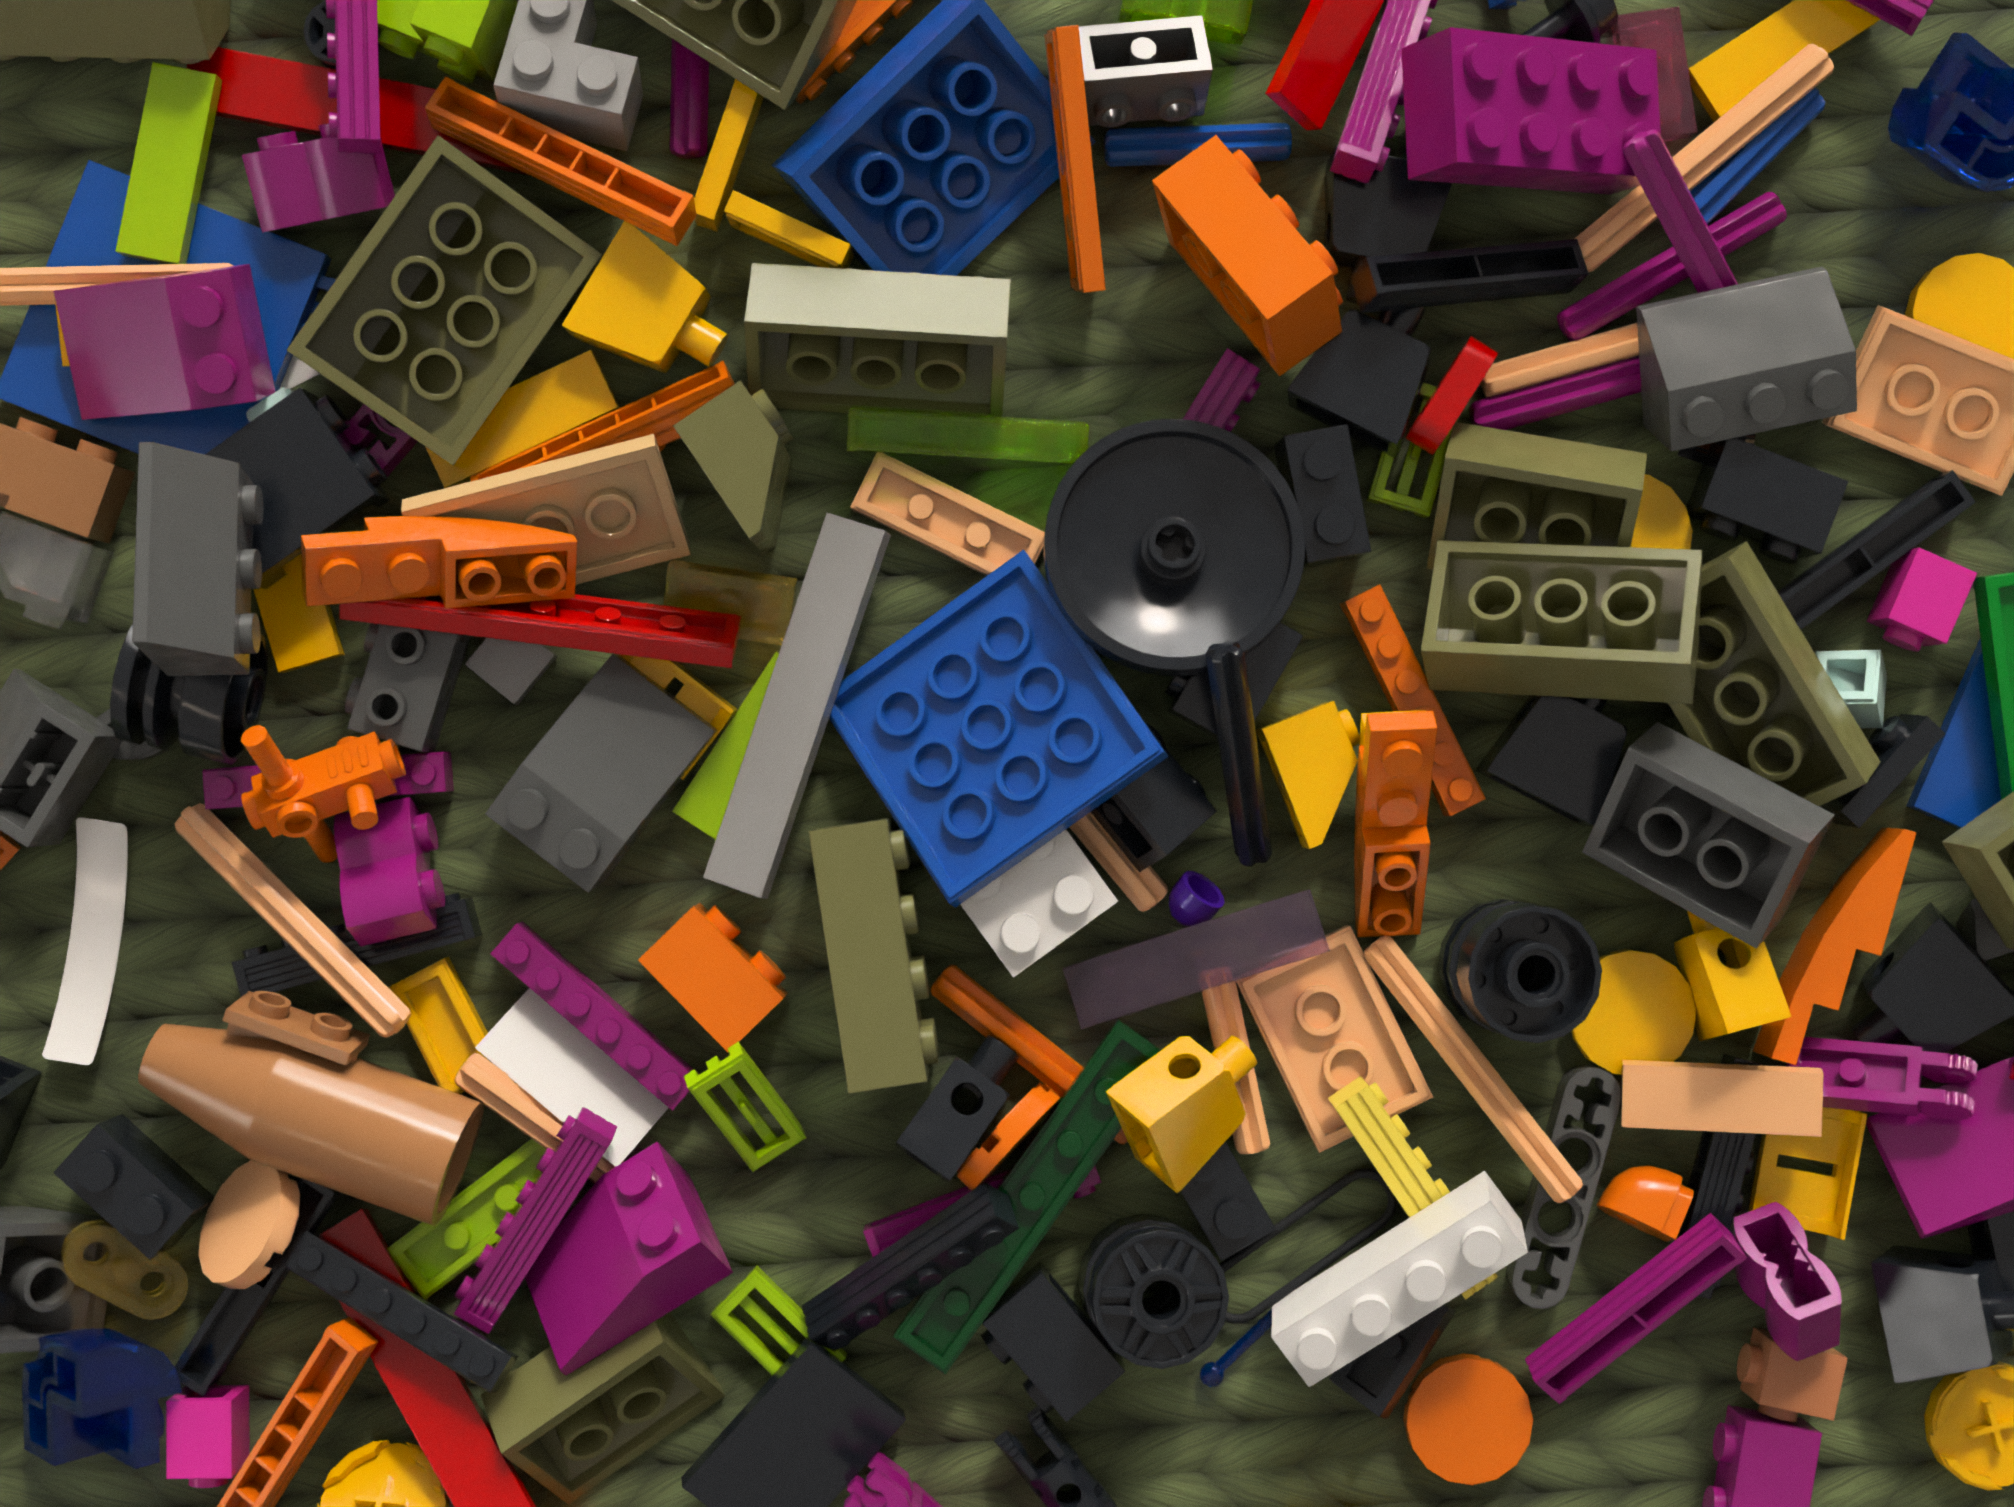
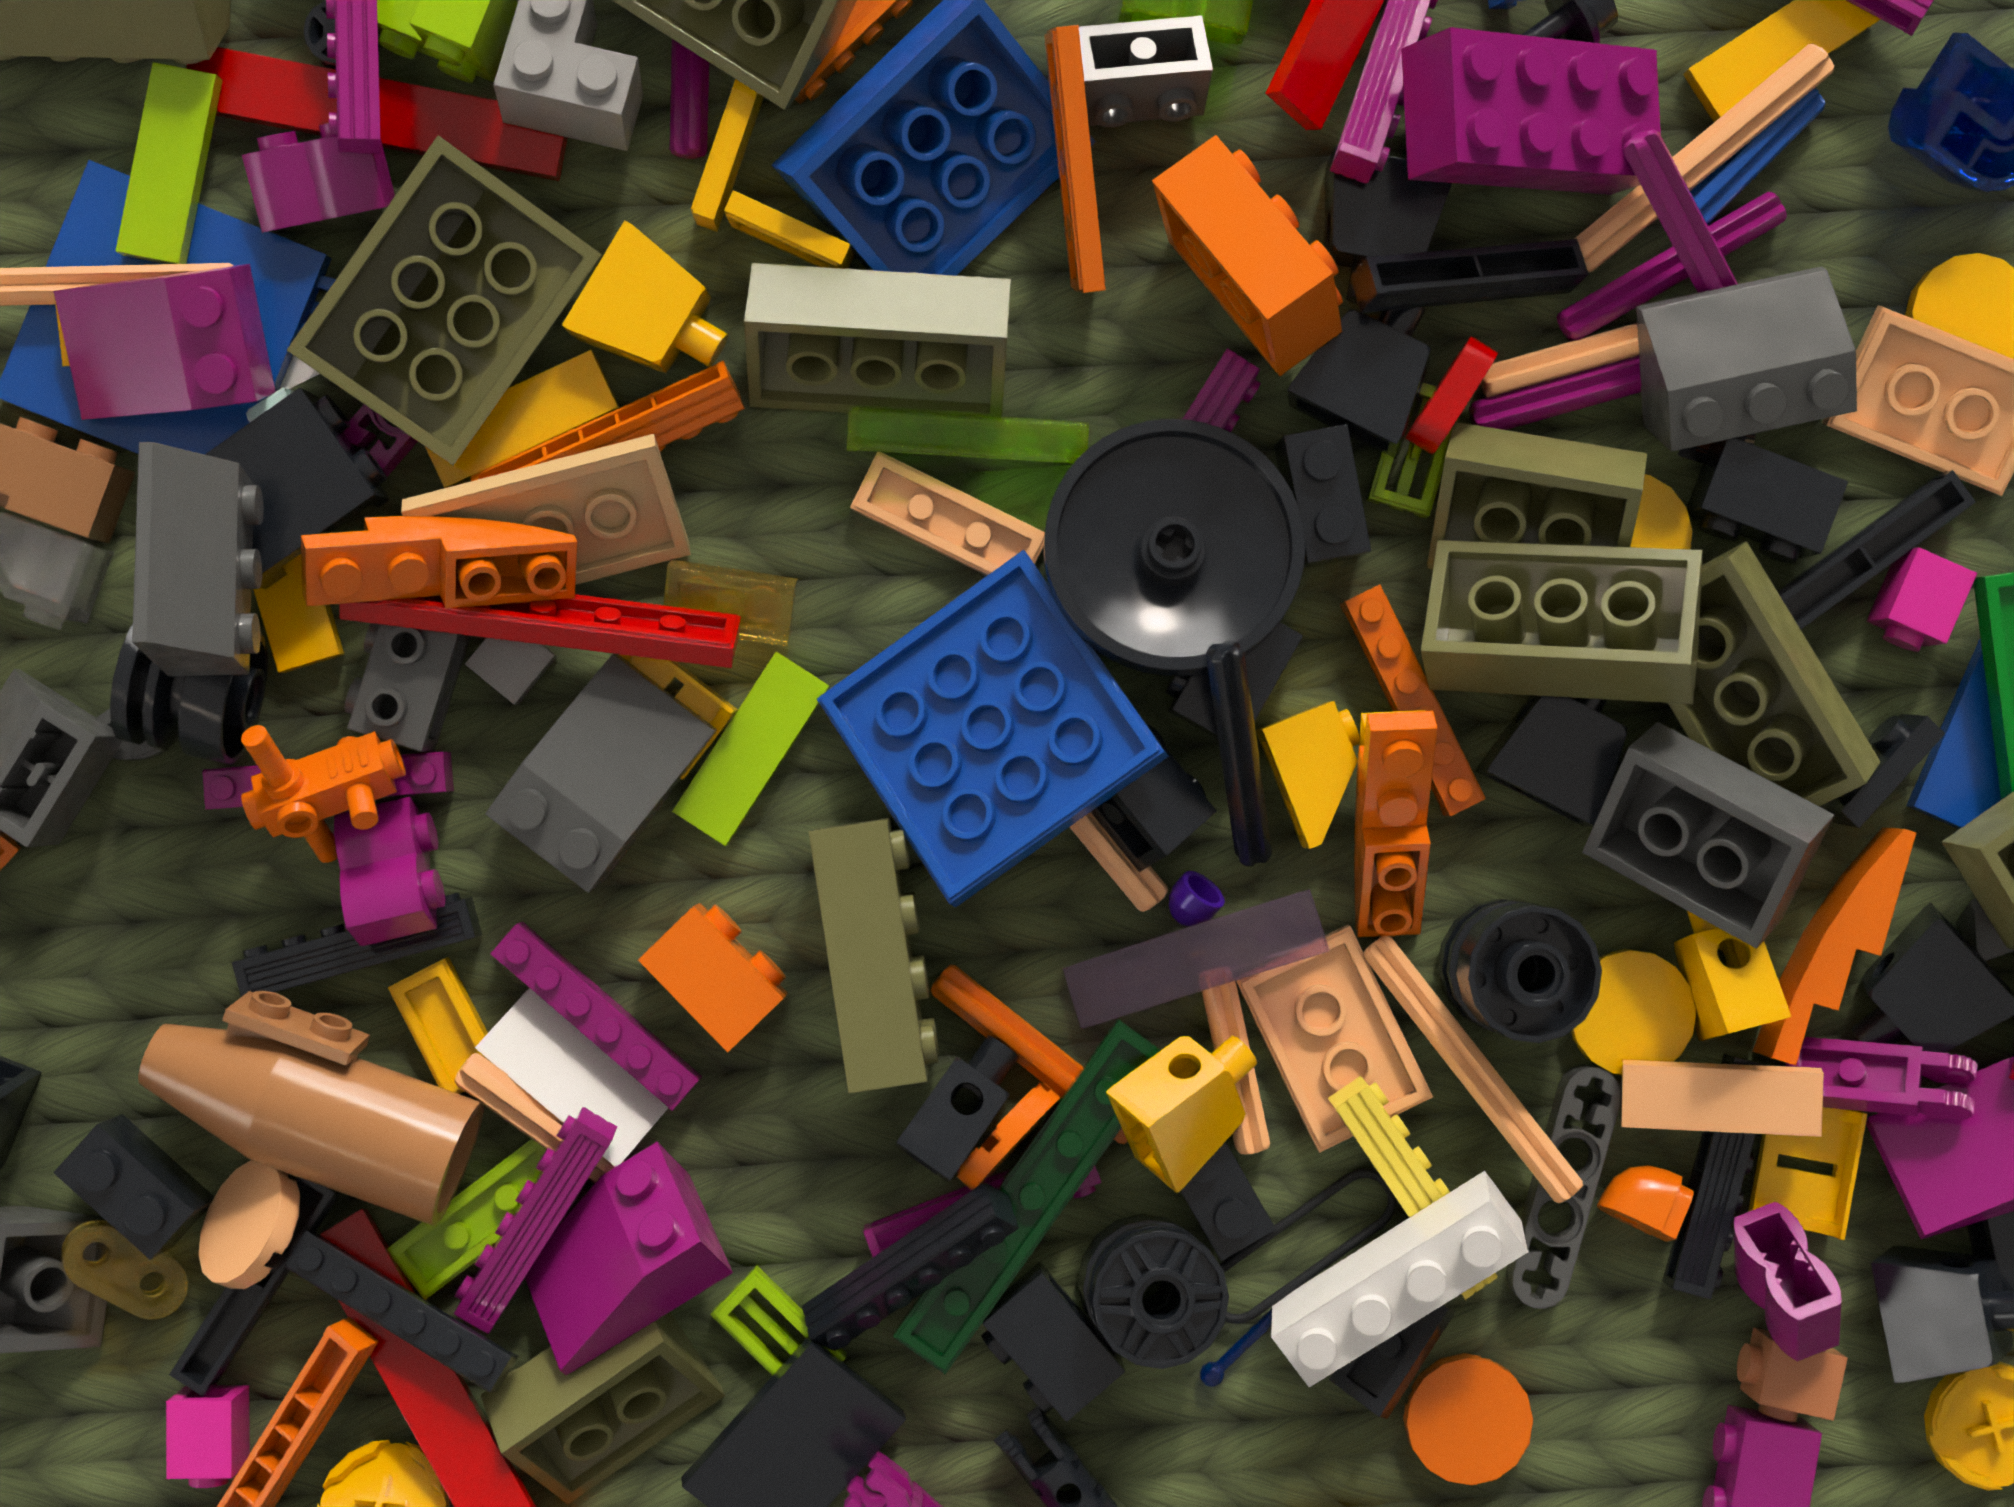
(92, 942): white sticker -> none
(96, 1396): clear blue brick -> none
(292, 920): light nougat axle -> none
(561, 161): orange piece -> none
(721, 1073): lime tile -> none
(744, 455): olive slope -> none
(797, 705): light grey tile -> none
(1039, 903): white brick -> none
(1172, 144): blue axle -> none
(1635, 1308): magenta piece -> none
(1663, 32): clear pink plate -> none
(1860, 681): light aqua slope -> none

